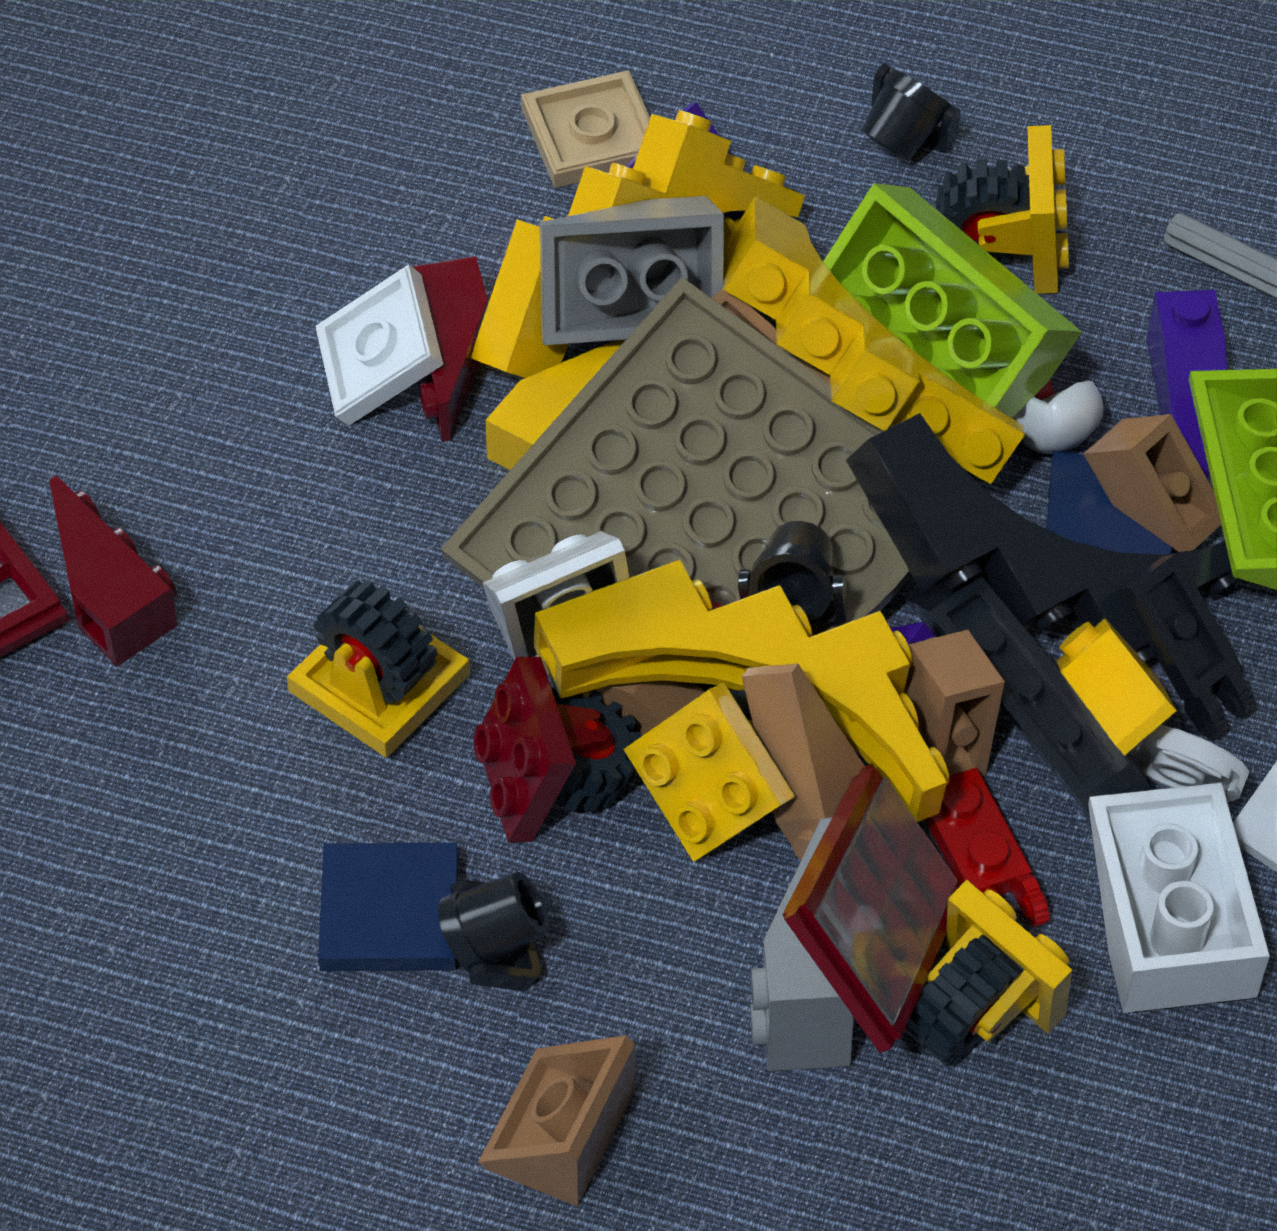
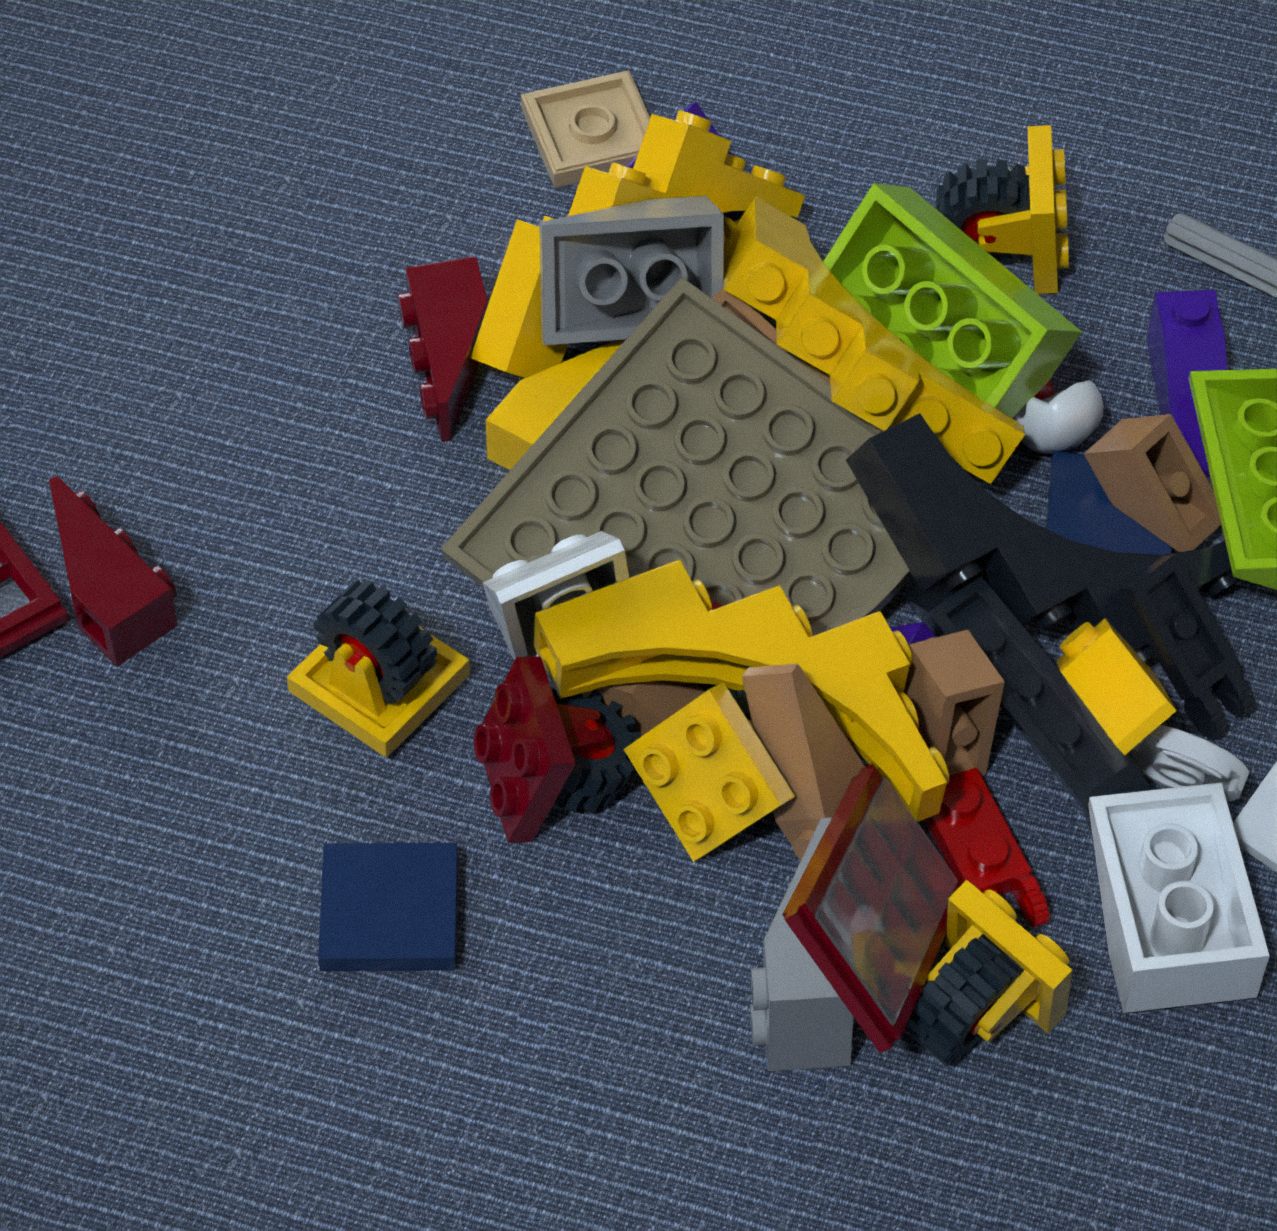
(378, 345): white tile -> none
(492, 923): black piece -> none
(563, 1116): medium nougat slope -> none
(801, 563): black piece -> none
(908, 115): black piece -> none

